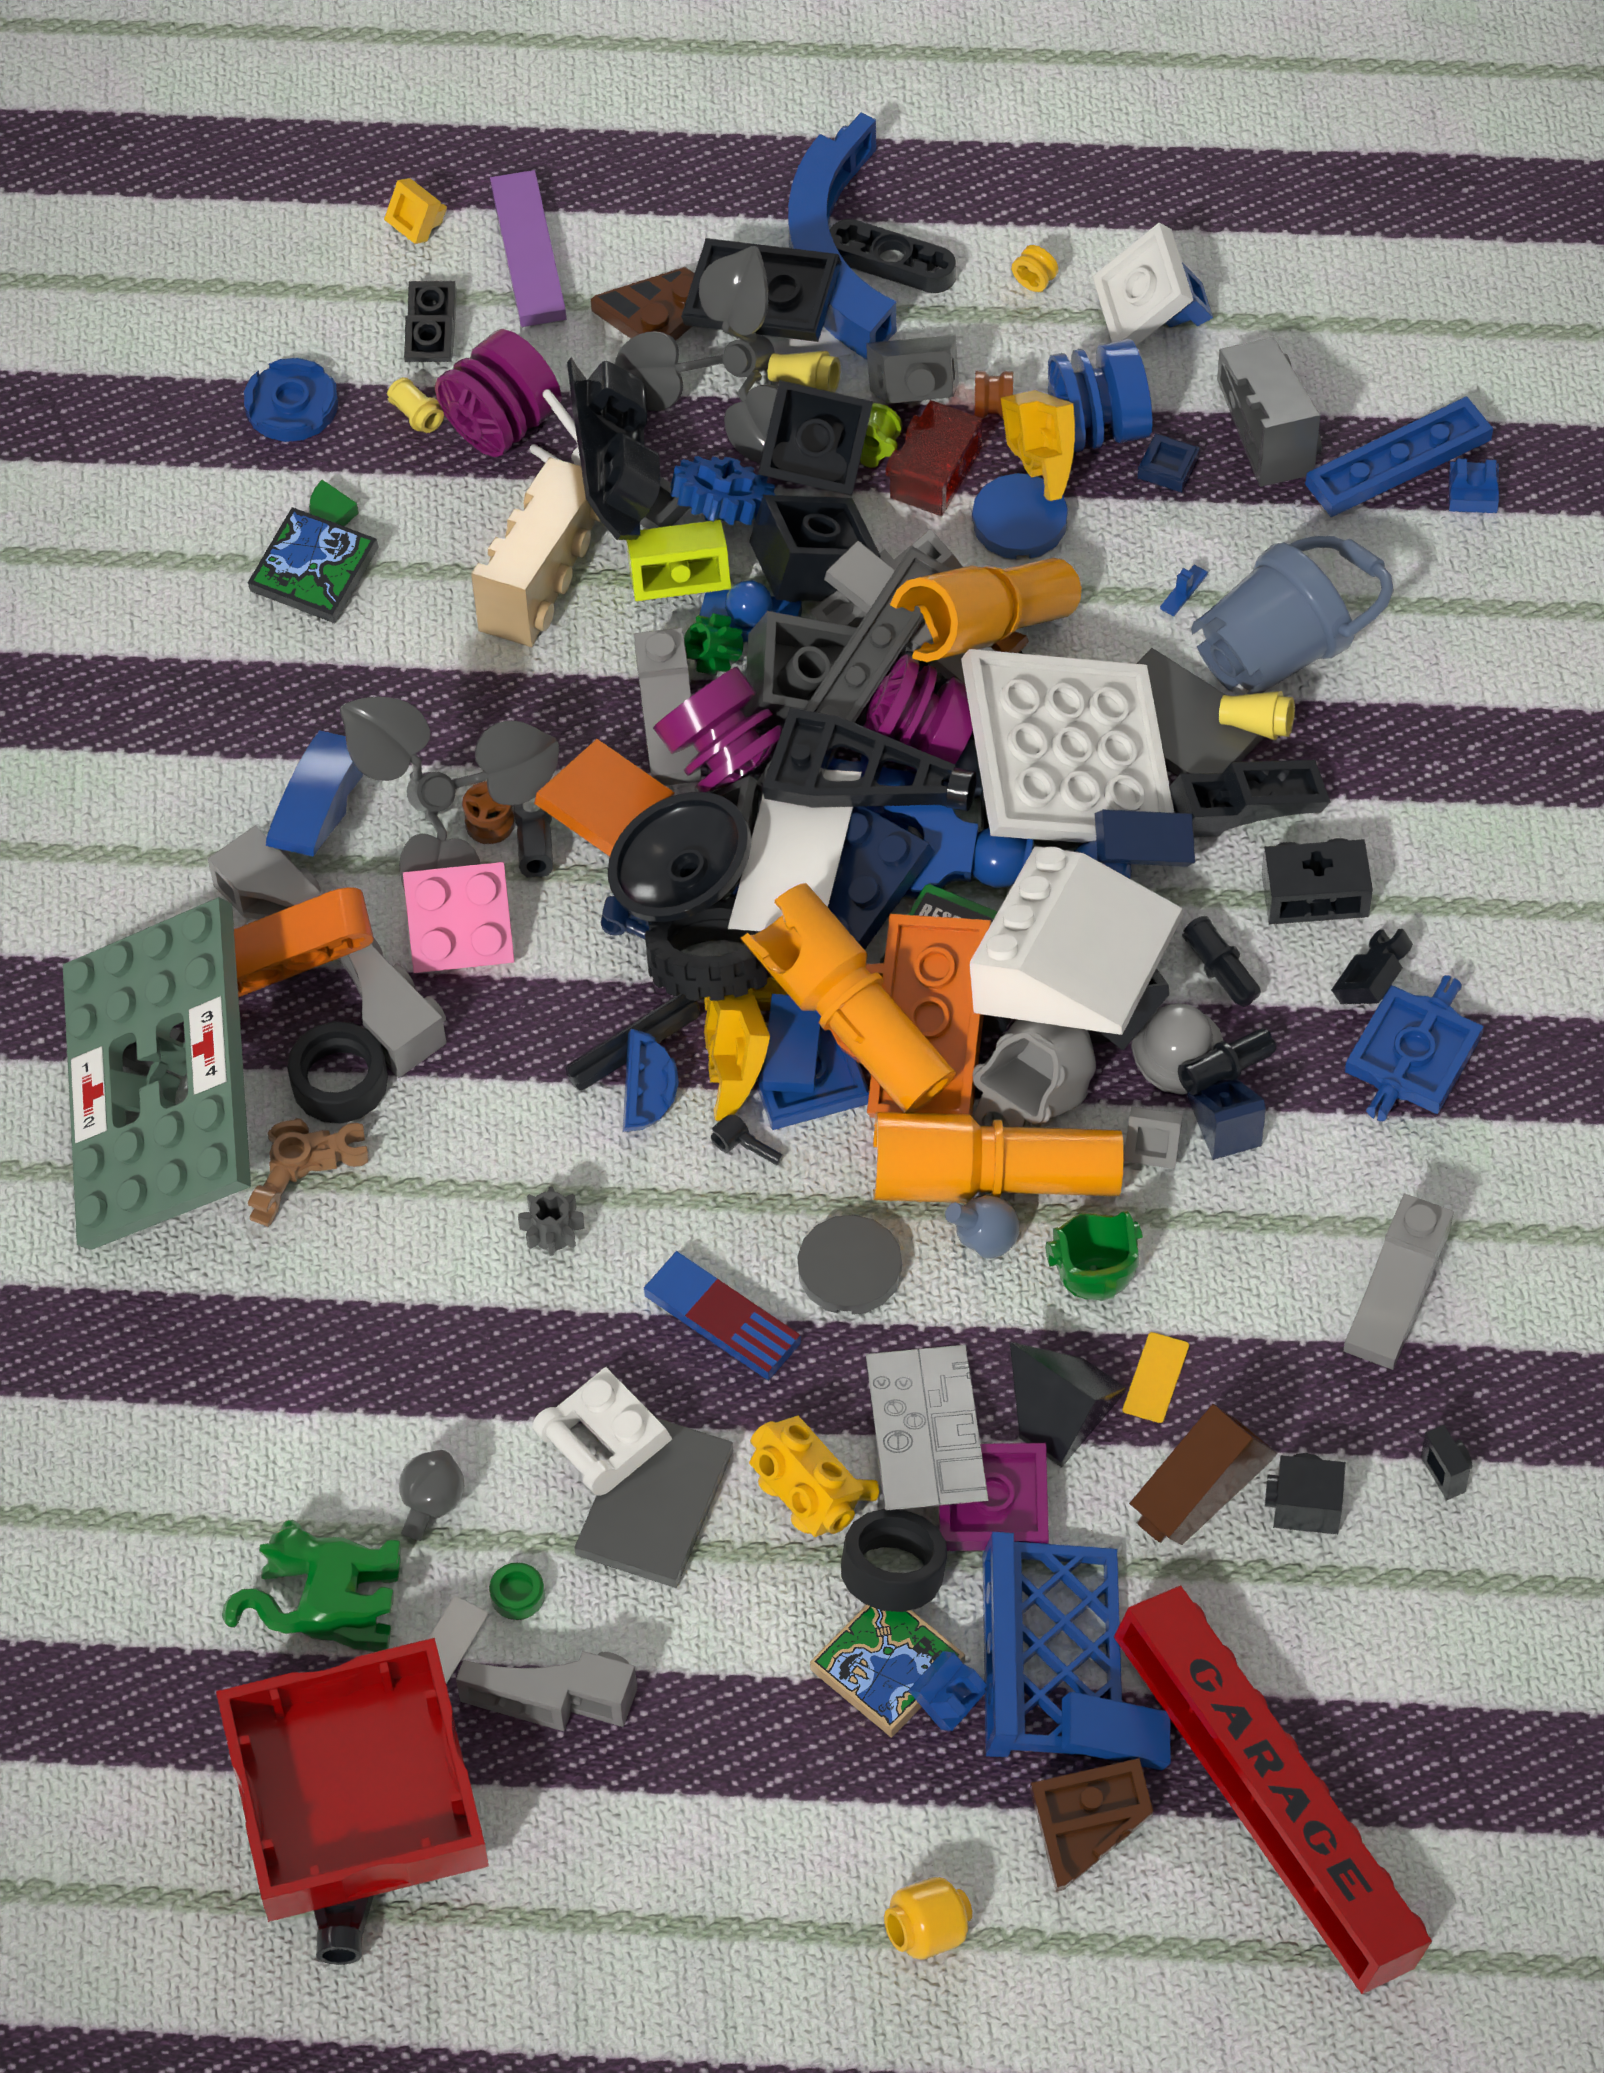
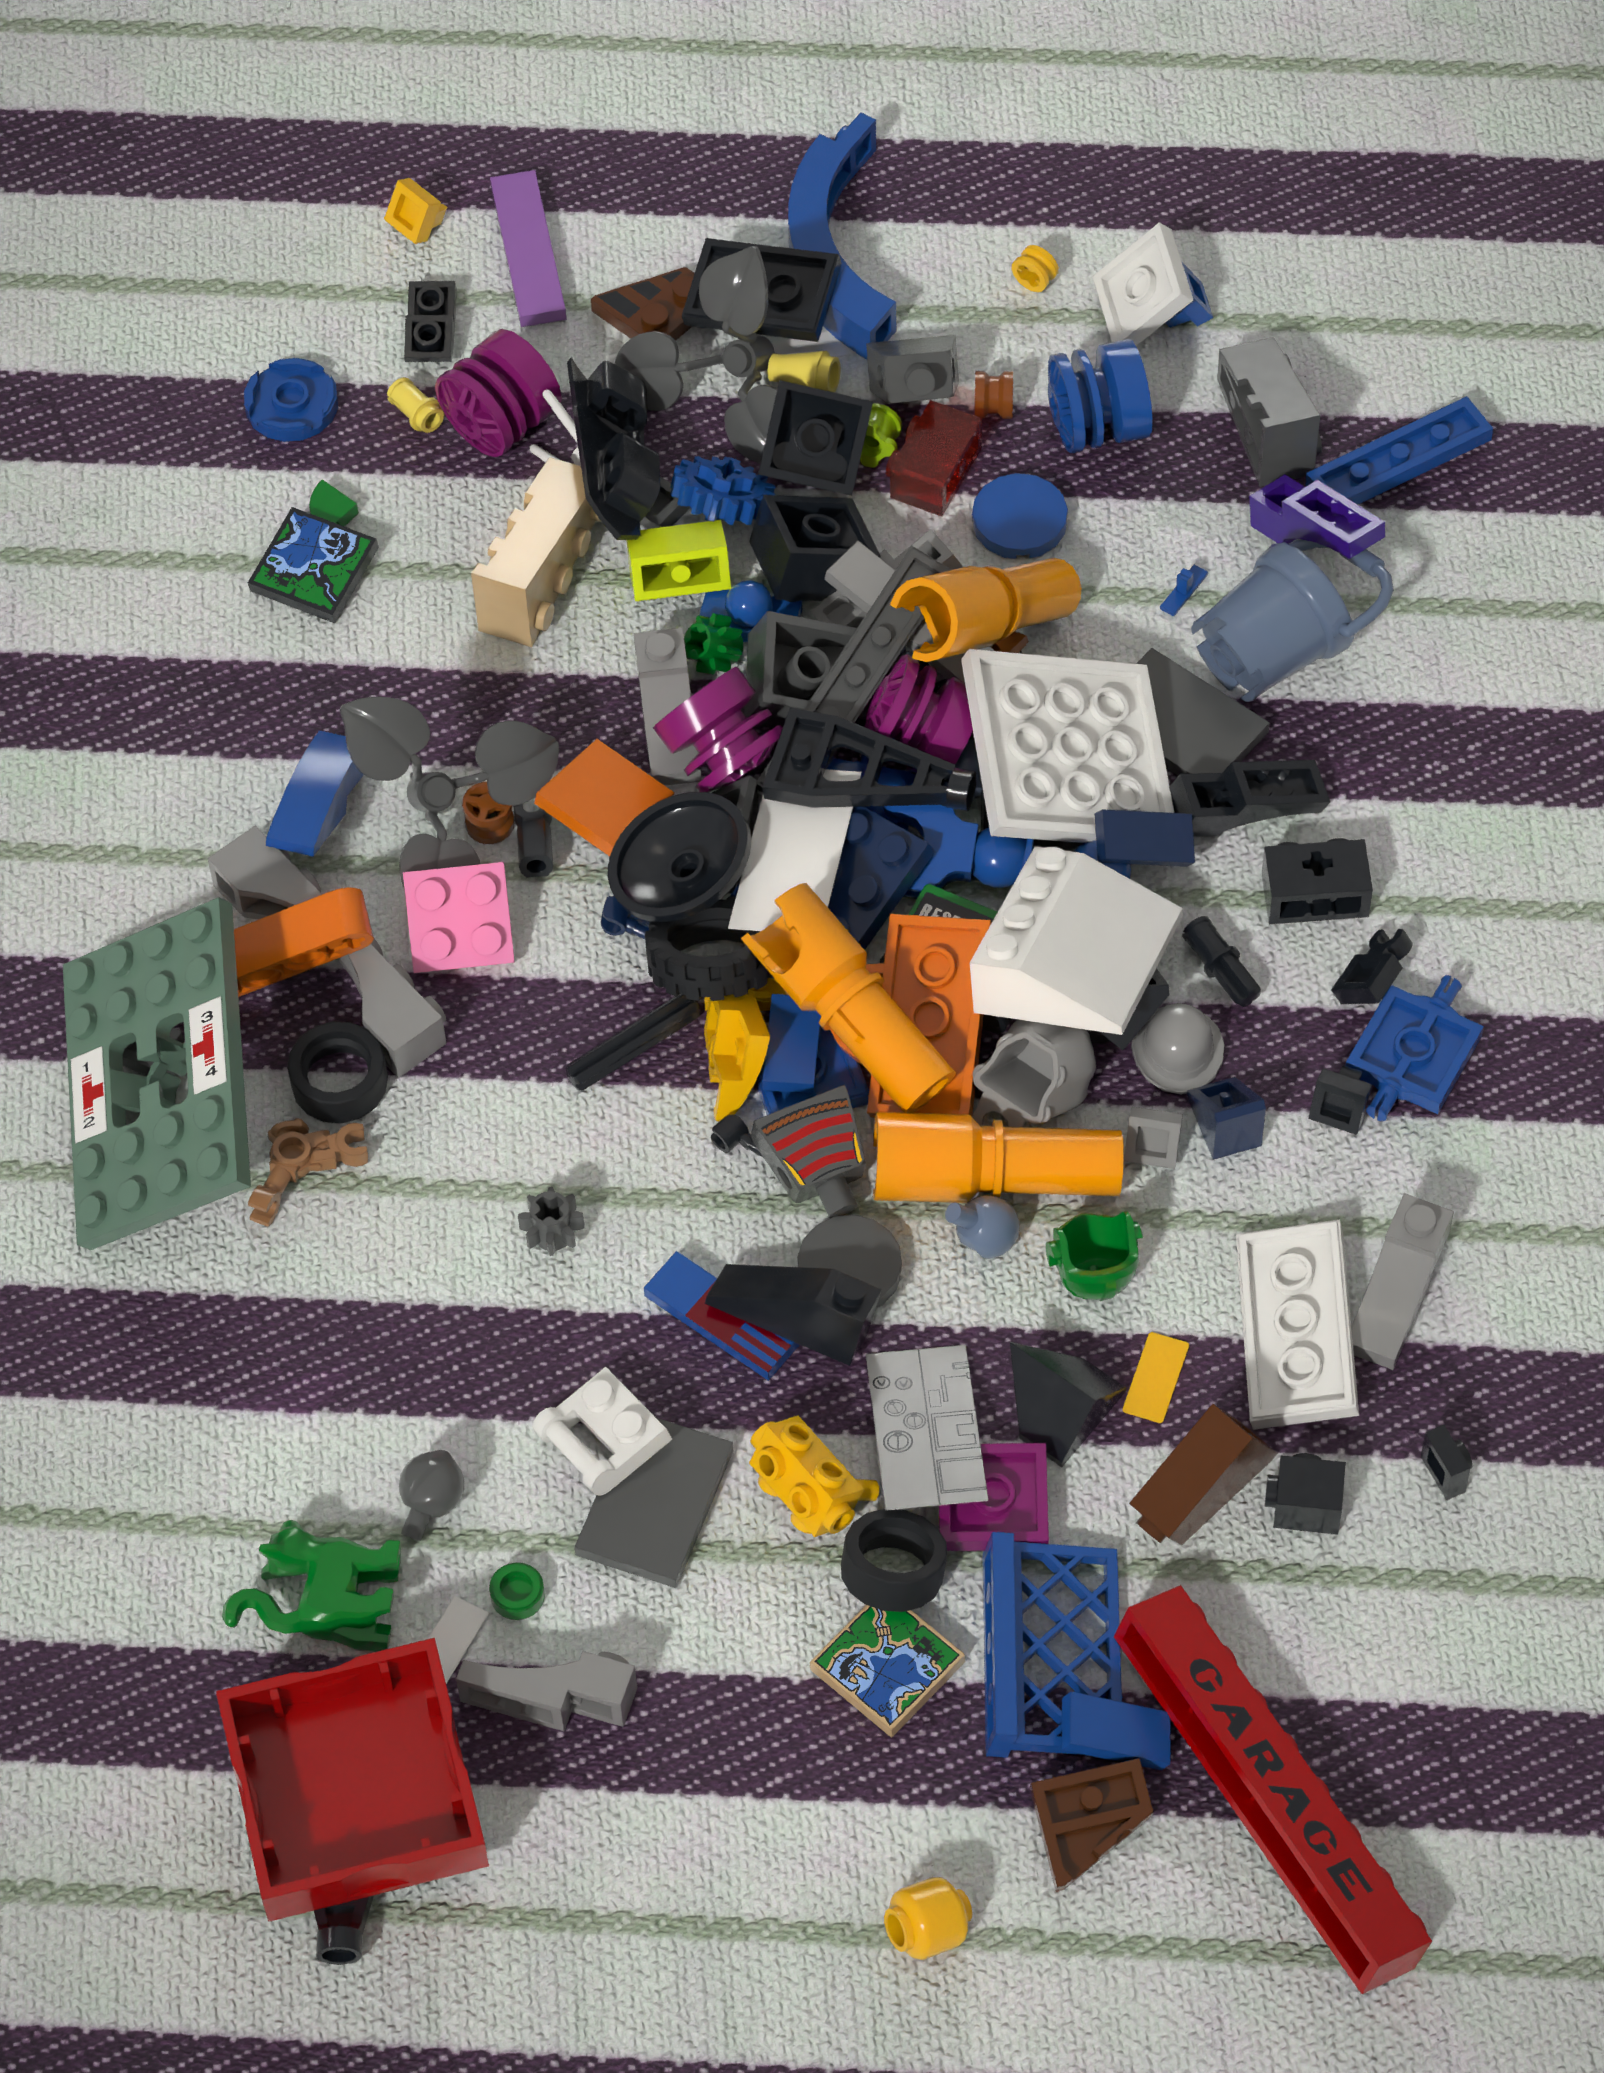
(649, 1082): blue tile -> none
(800, 1304): none -> black slope
(814, 1149): none -> dark grey torso
(902, 272): black beam -> none
(948, 1690): blue tile -> none
(1042, 436): yellow slope -> none
(1168, 462): dark blue tile -> none
(1226, 1061): black axle -> none
(1260, 713): light yellow cone -> none
(1296, 1325): none -> white tile
(1314, 514): none -> dark purple slope
(1340, 1099): none -> black tile
(1473, 486): blue tile -> none

